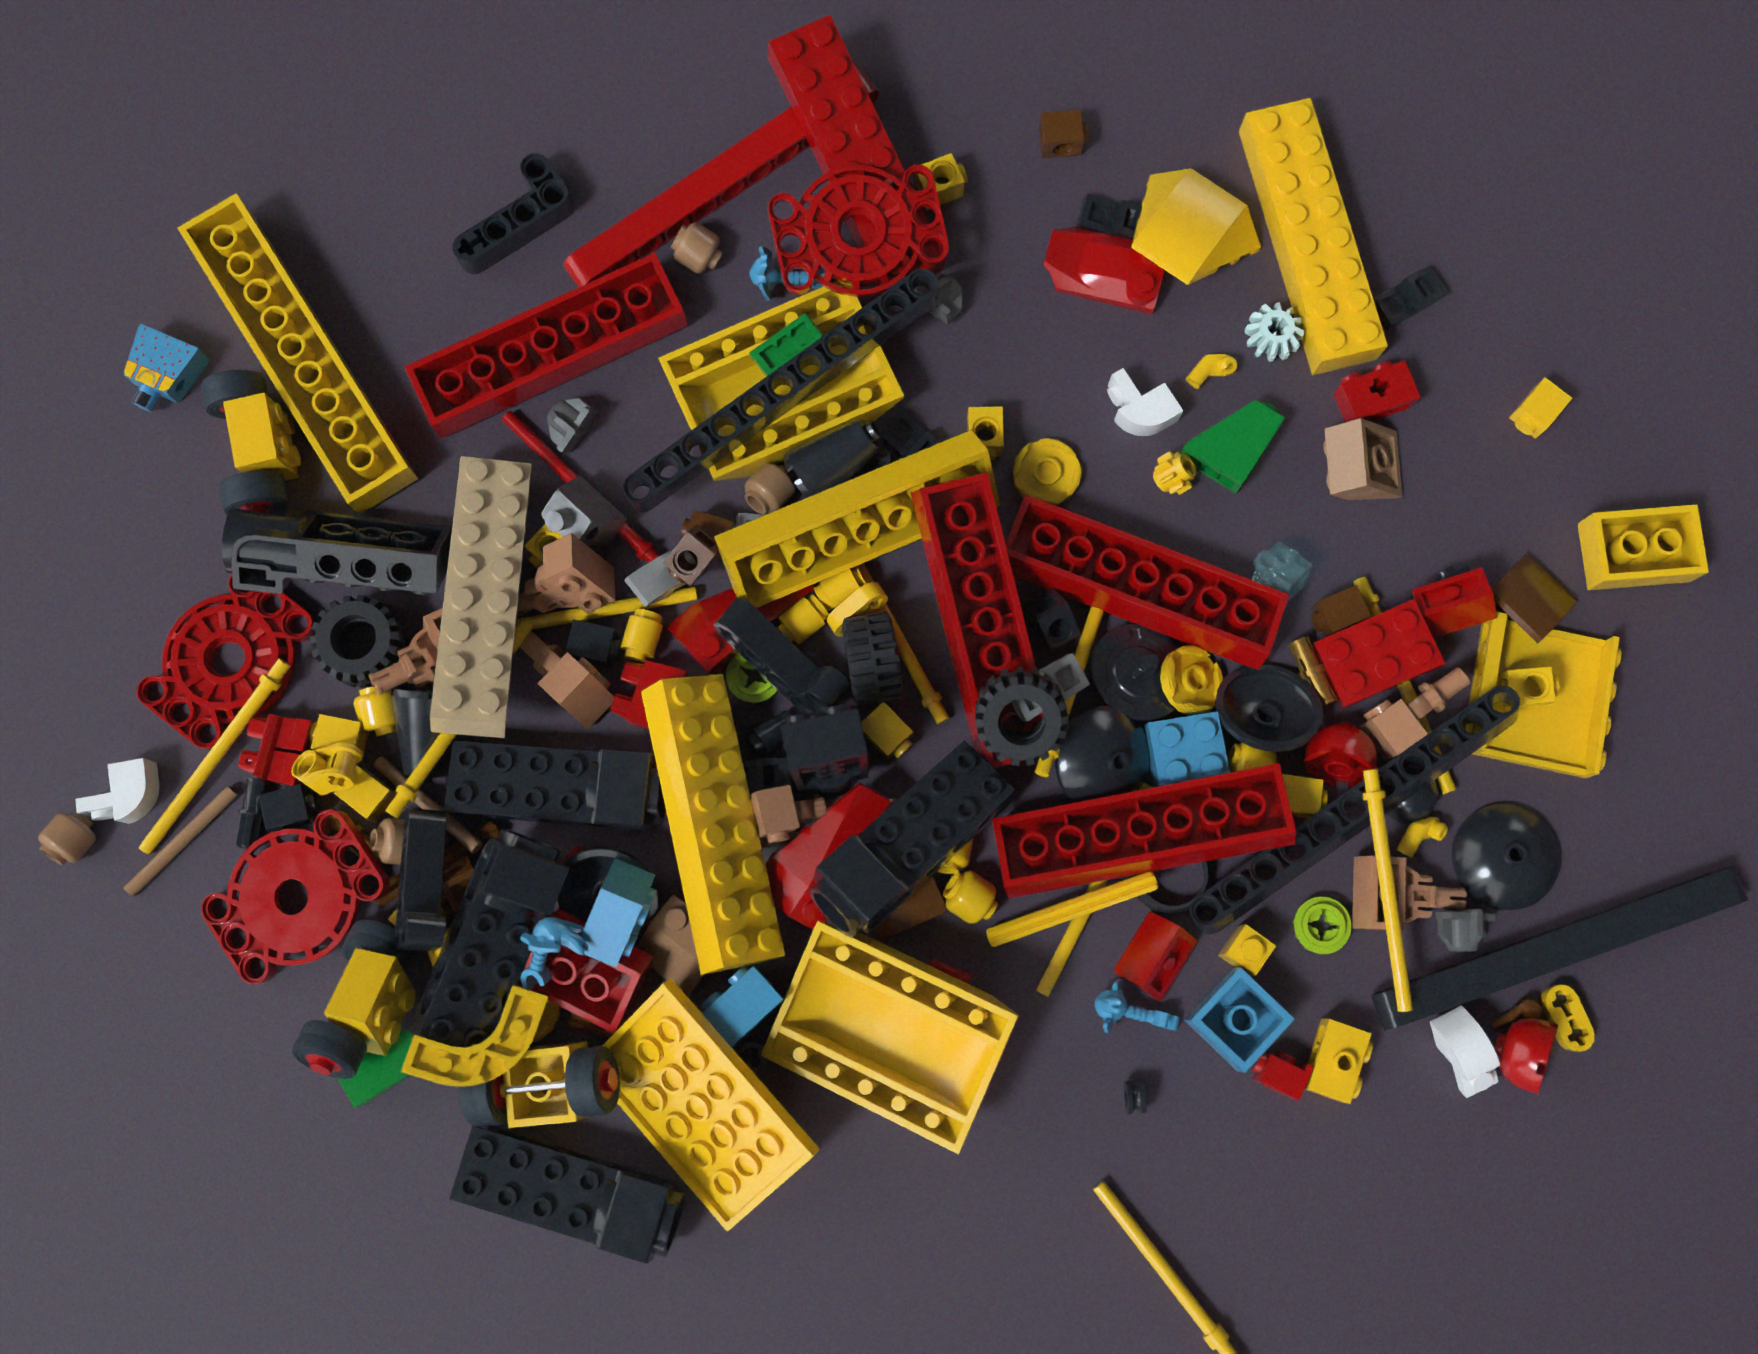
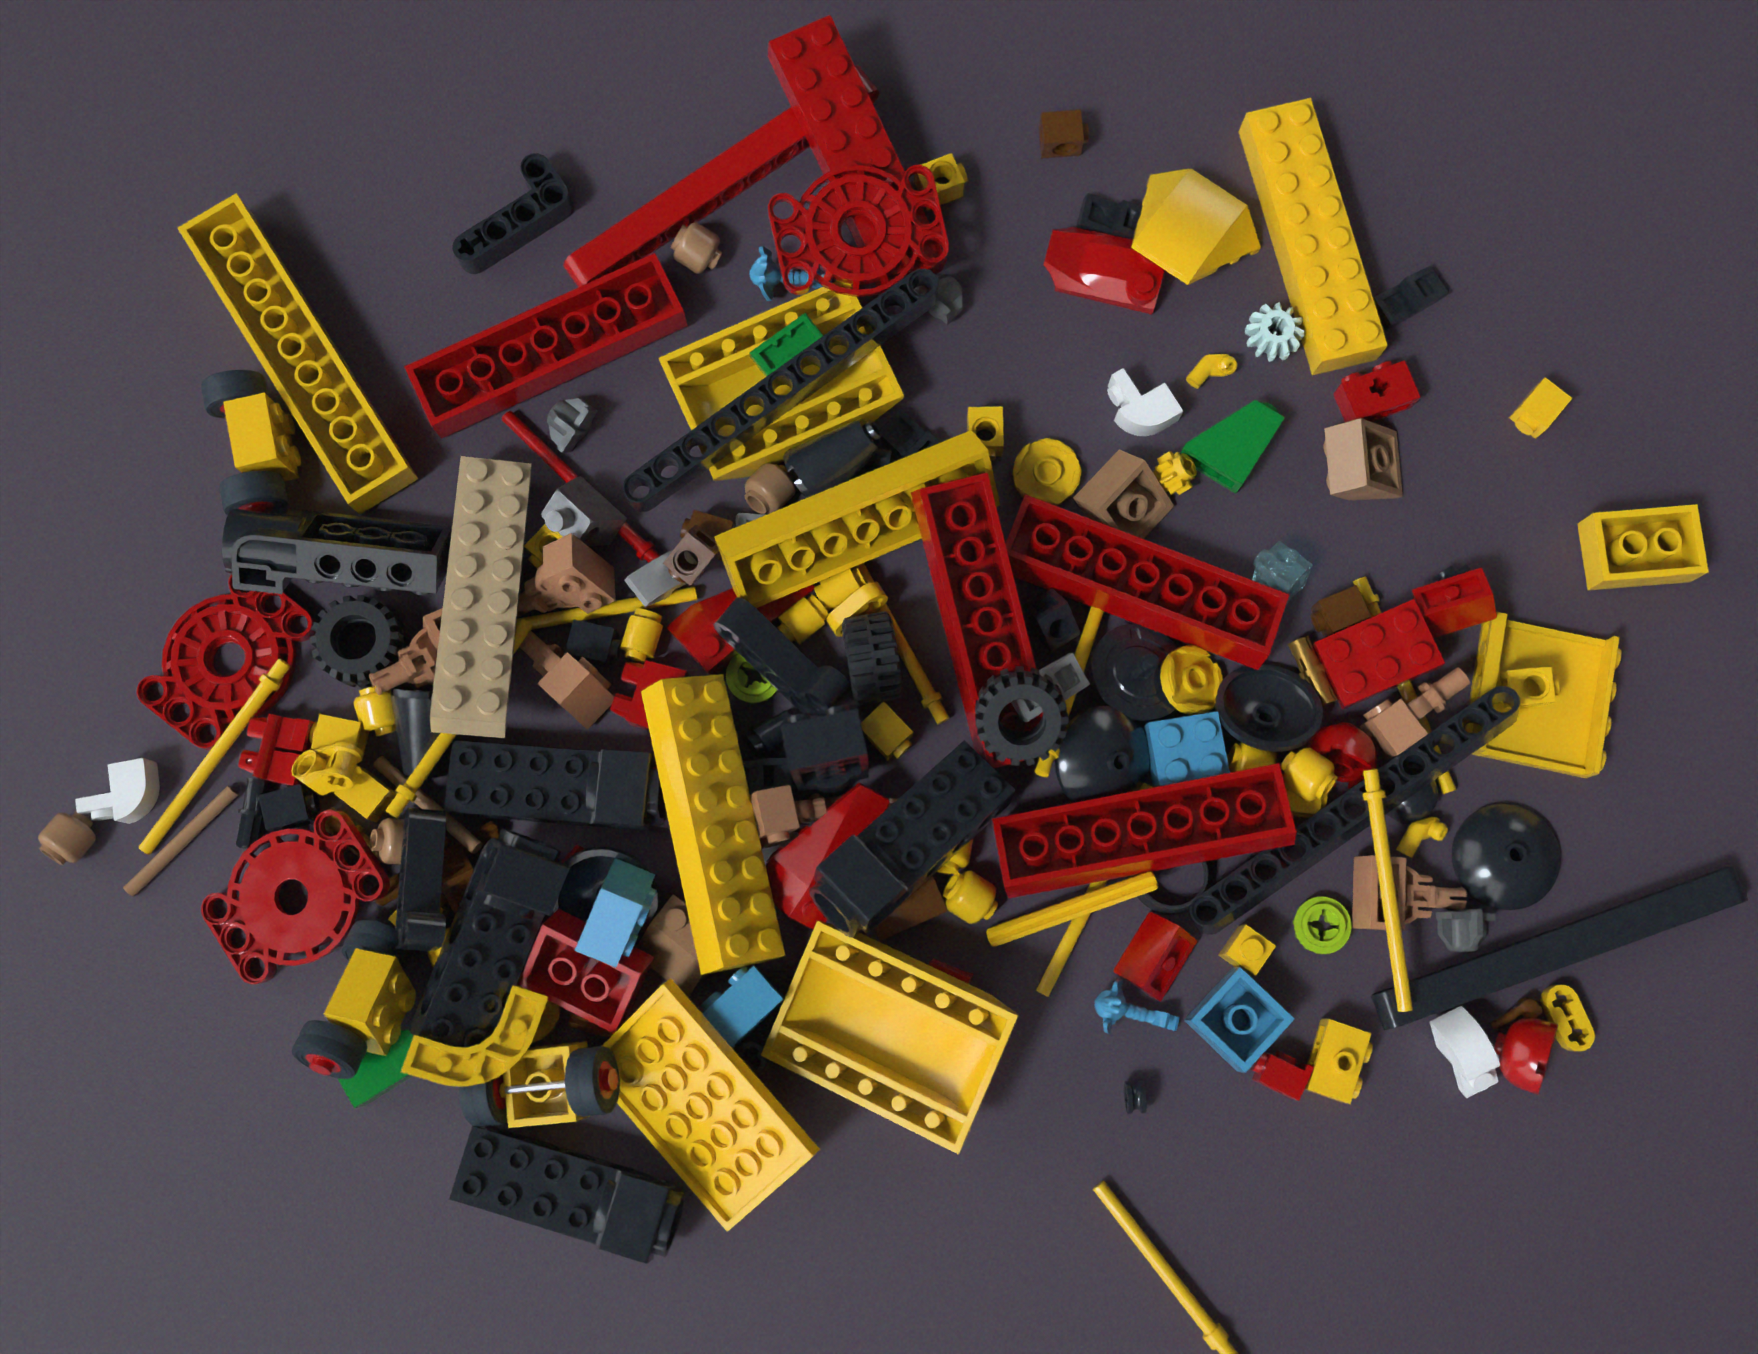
(162, 367): dark azure torso -> none
(548, 937): dark azure piece -> none
(1125, 496): none -> medium nougat slope
(1308, 774): none -> yellow head
(1532, 598): reddish brown slope -> none

